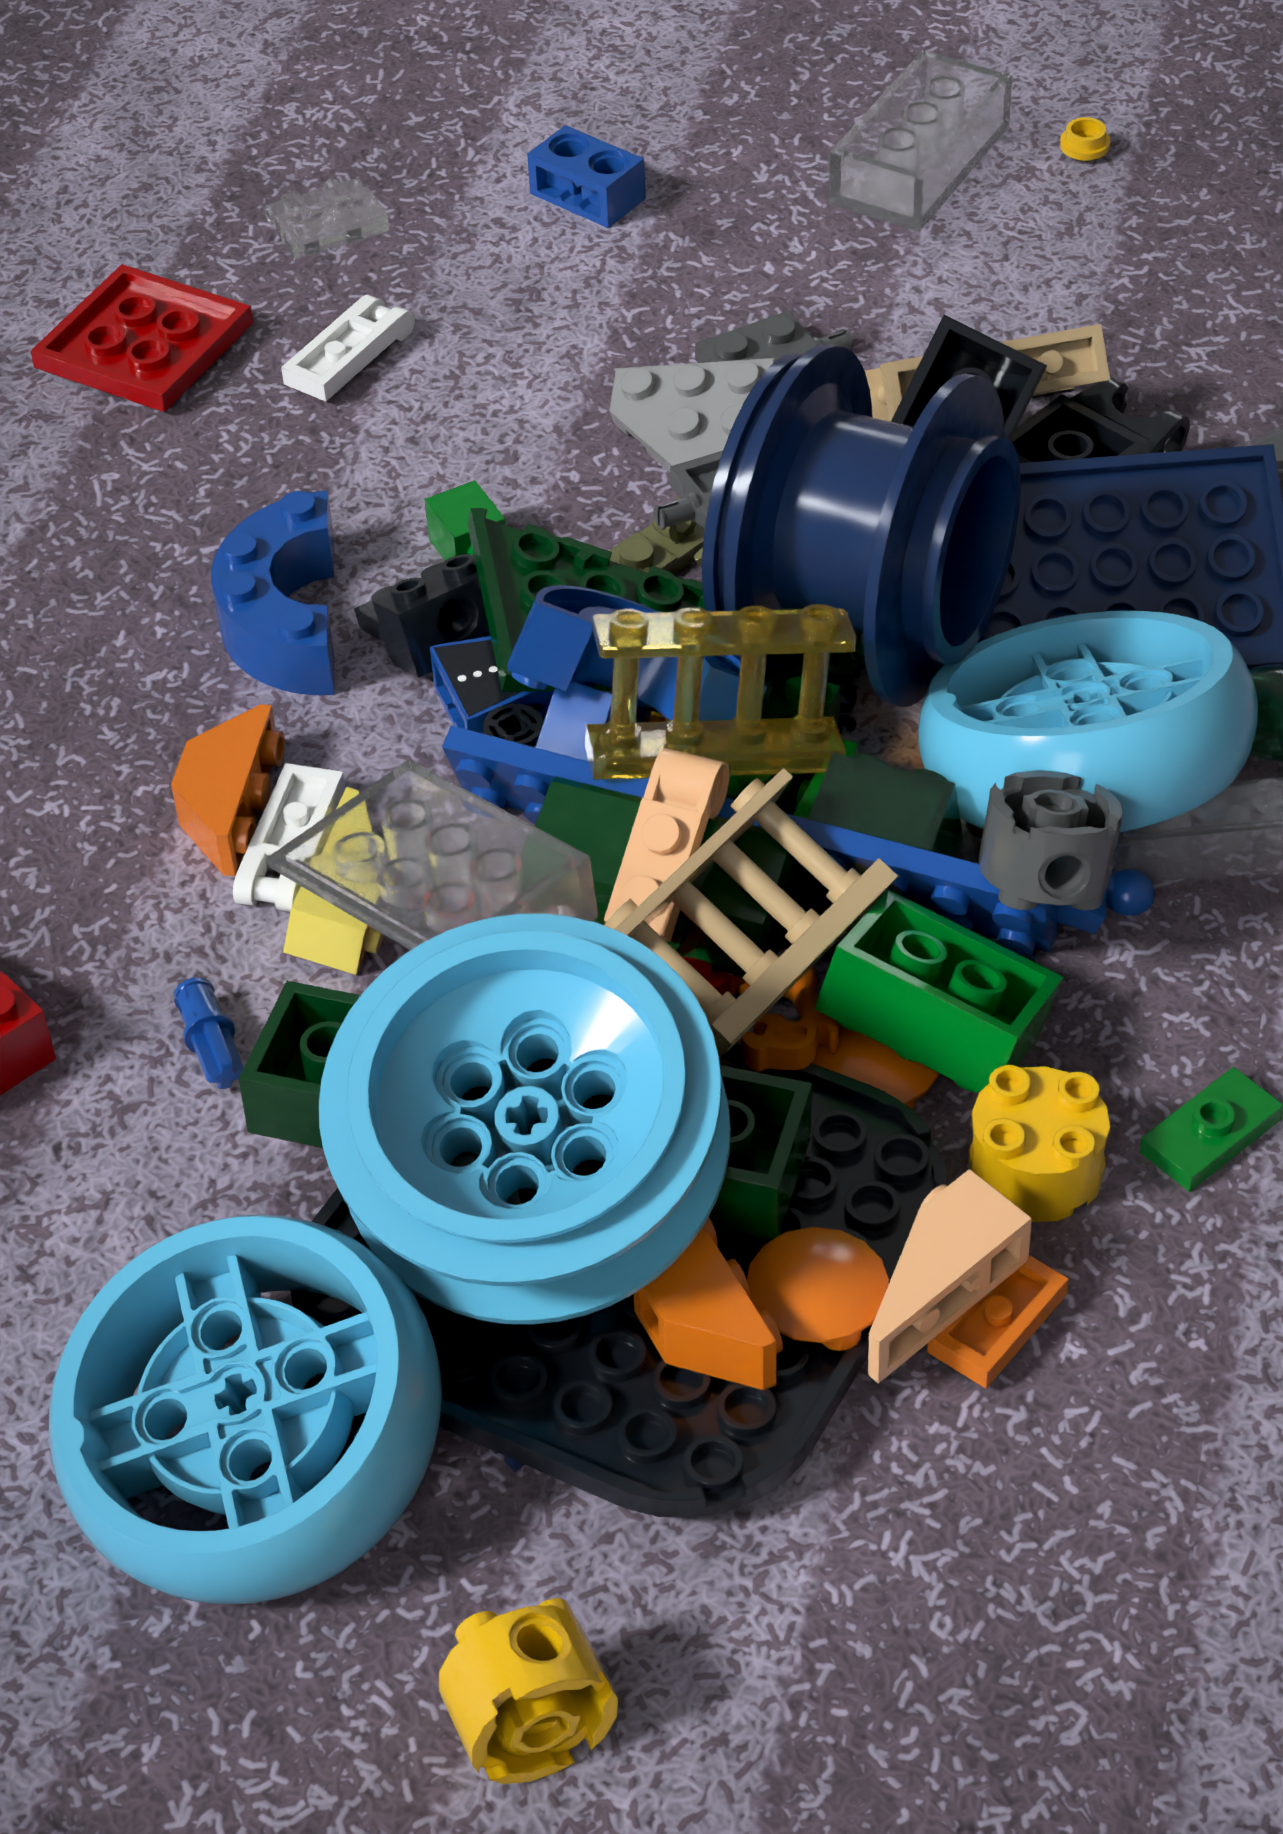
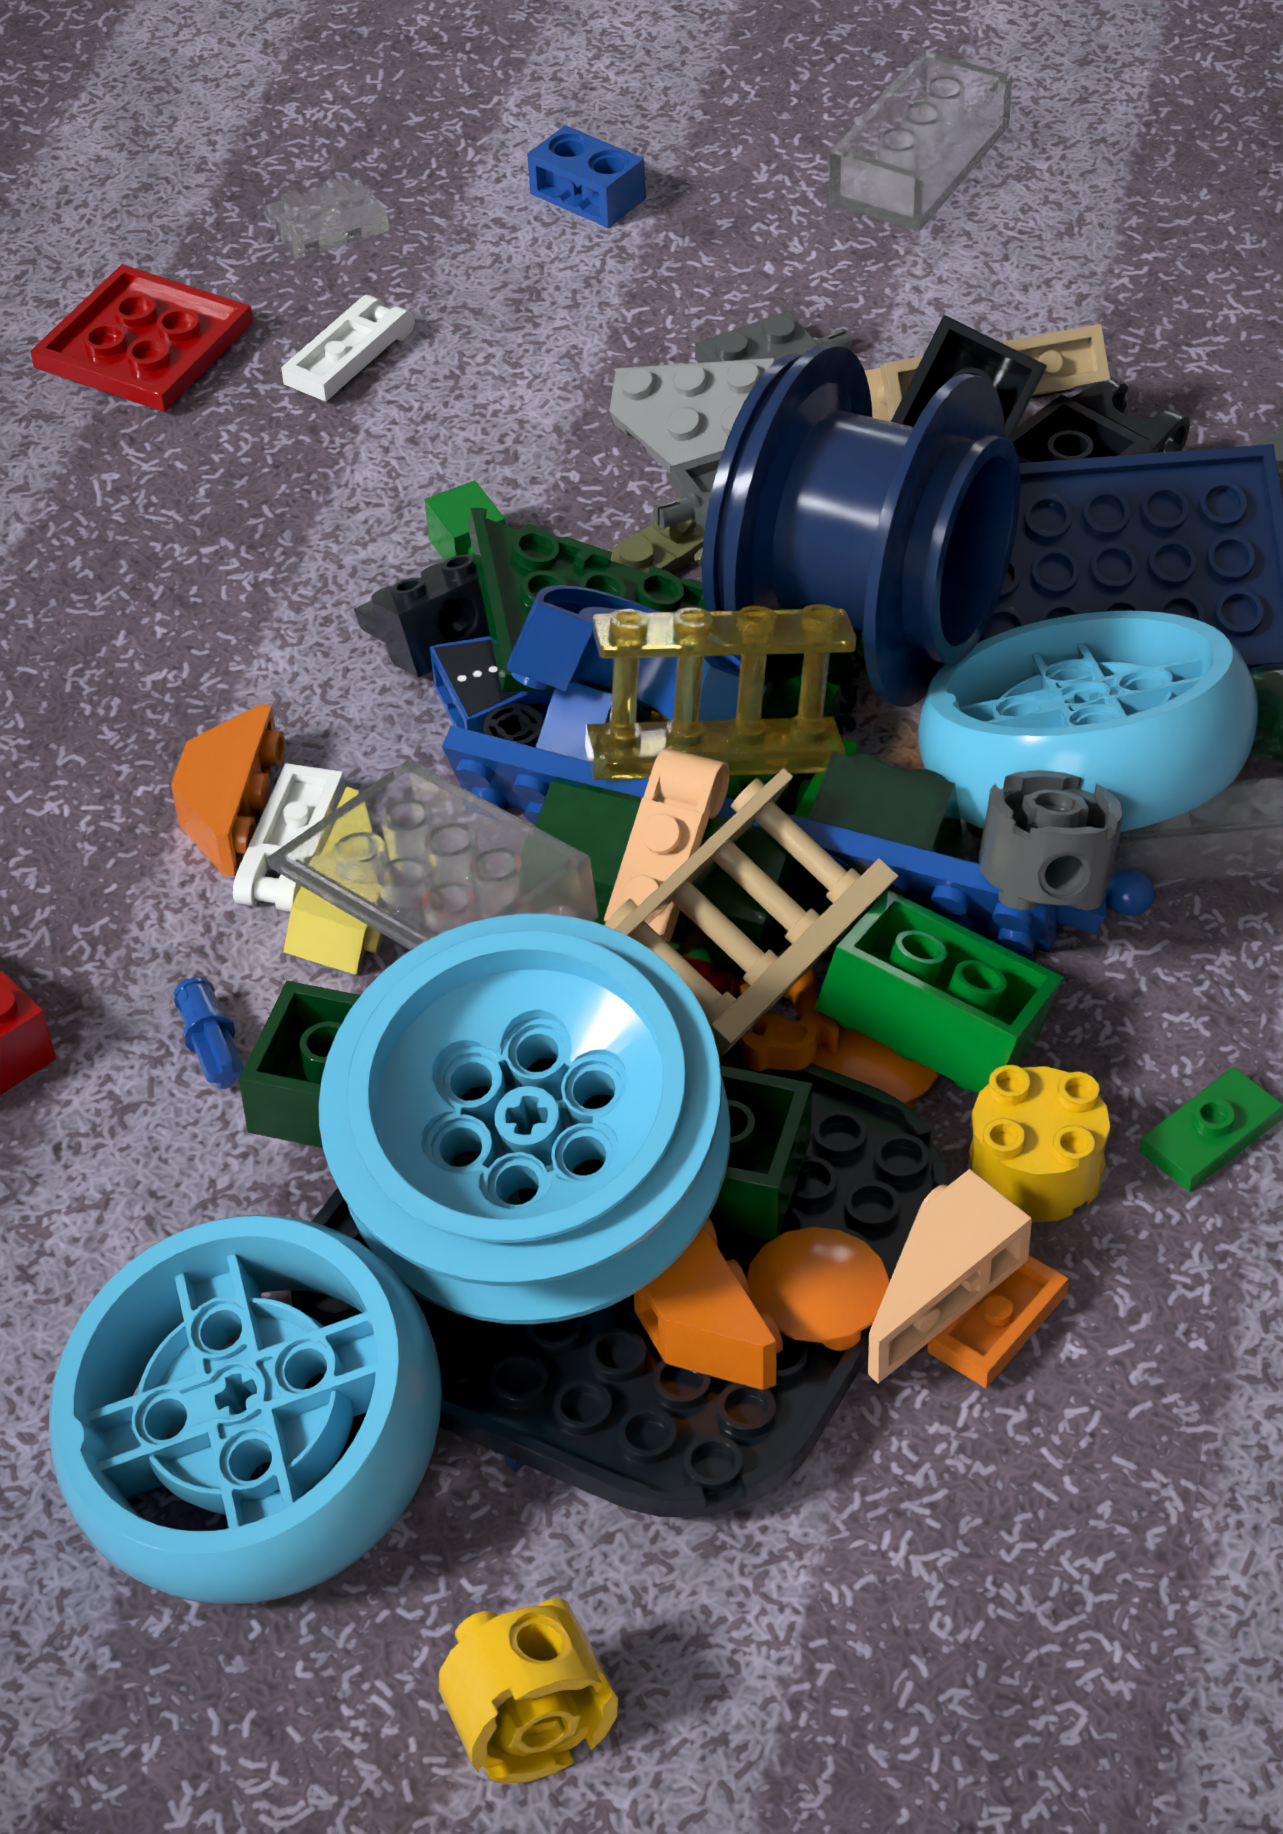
(251, 582): blue brick -> none
(1085, 139): yellow plate -> none

